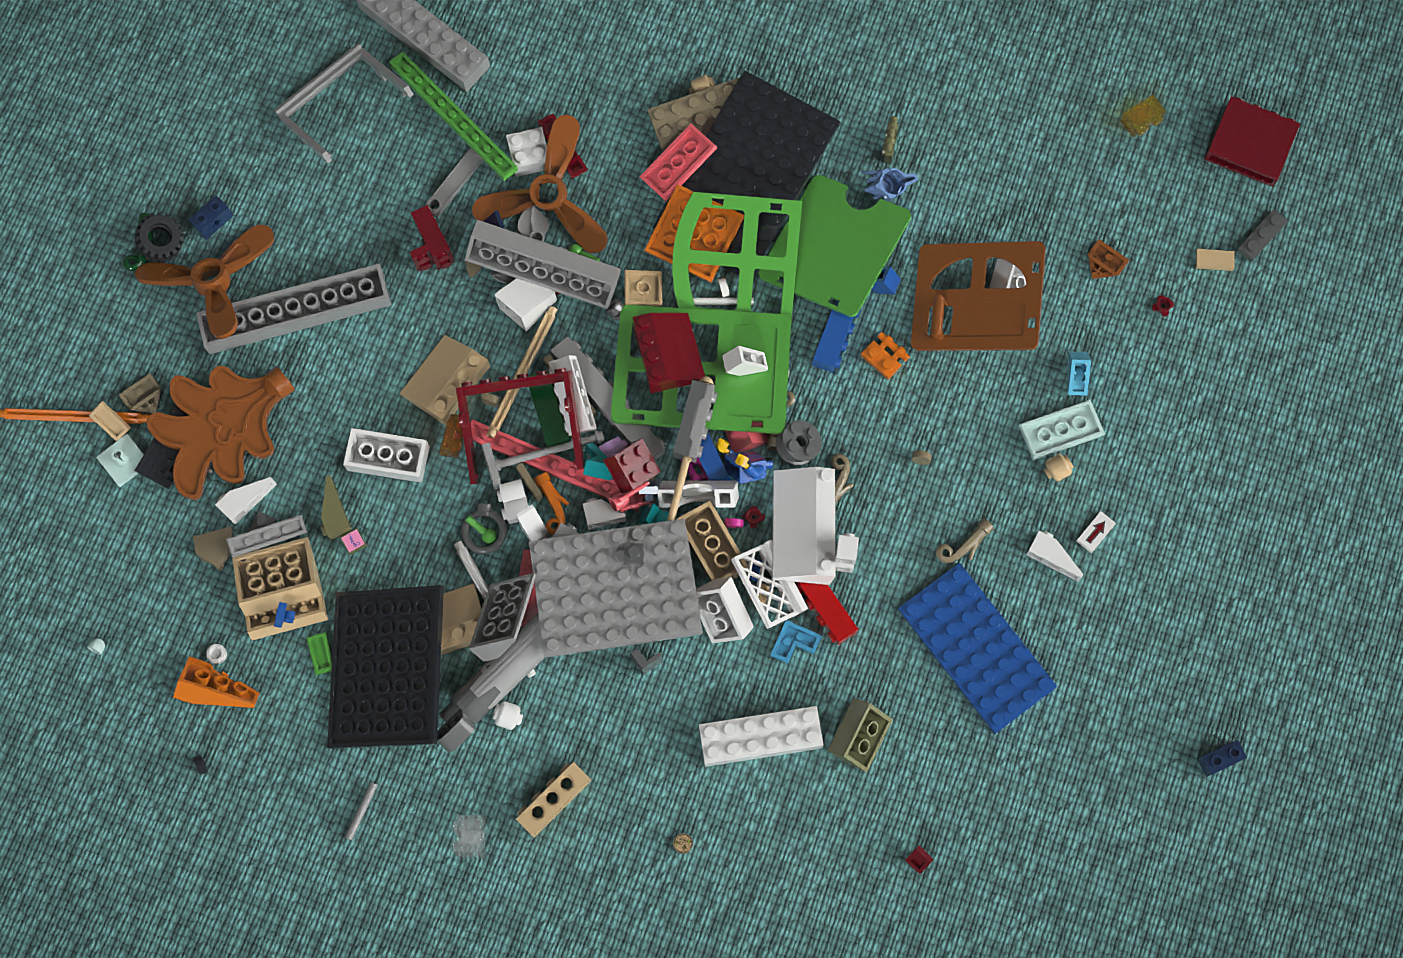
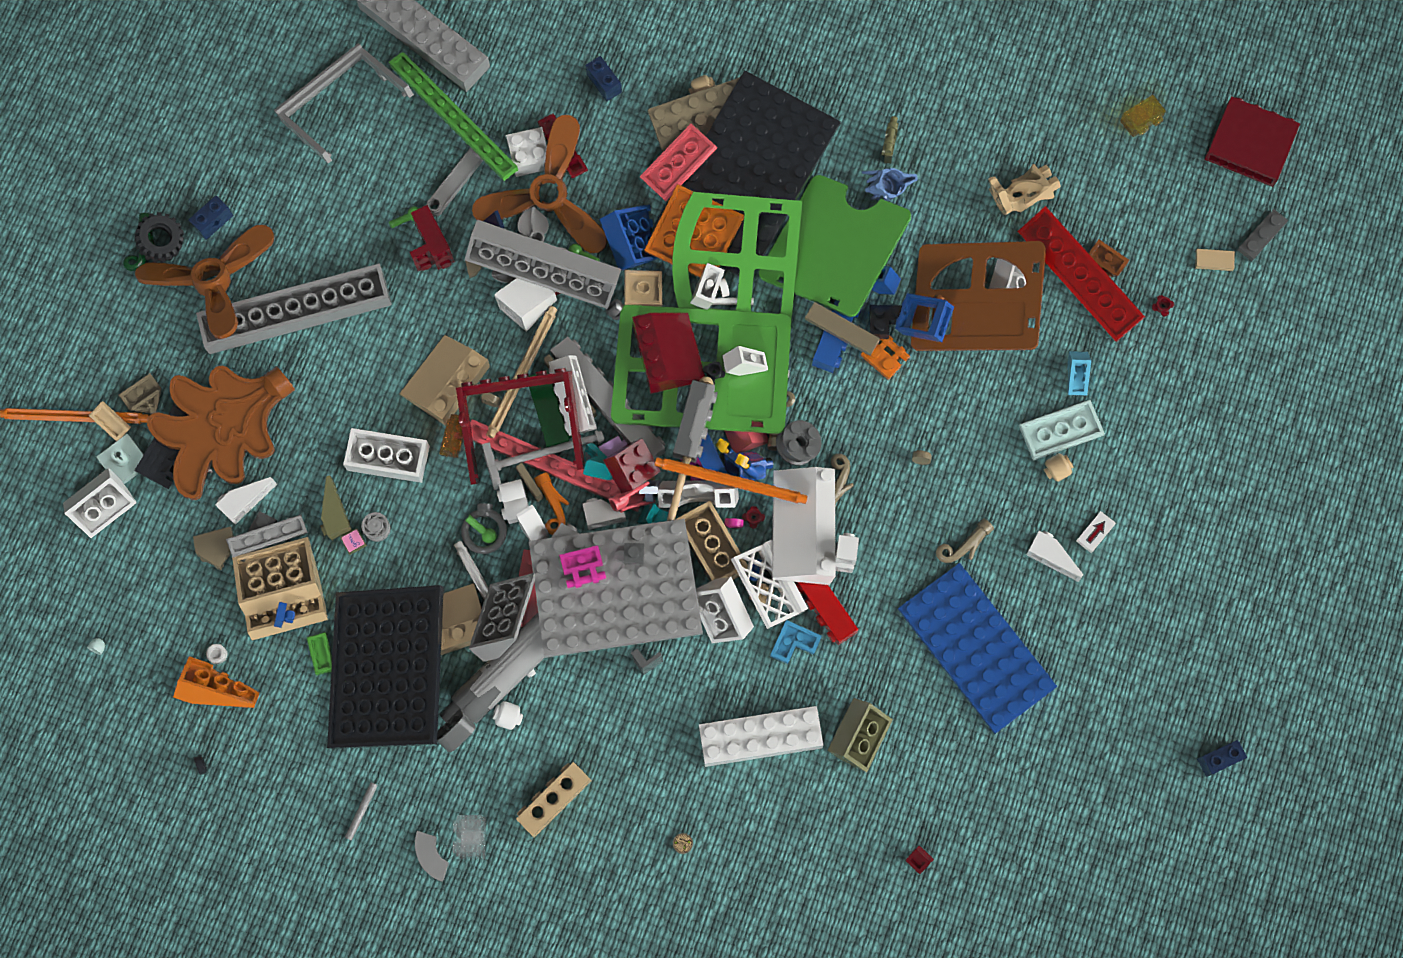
(99, 503): none -> white slope
(376, 526): none -> light grey wheel
(404, 218): none -> bright green bar
(429, 857): none -> light grey tile
(580, 561): none -> dark pink plate
(603, 78): none -> dark blue brick
(628, 235): none -> blue wedge
(707, 286): none -> white slope
(714, 366): none -> black plate
(730, 480): none -> orange piece
(842, 329): none -> dark tan tile
(881, 317): none -> black plate
(939, 322): none -> blue window
(1031, 185): none -> tan hips
(1082, 275): none -> red plate

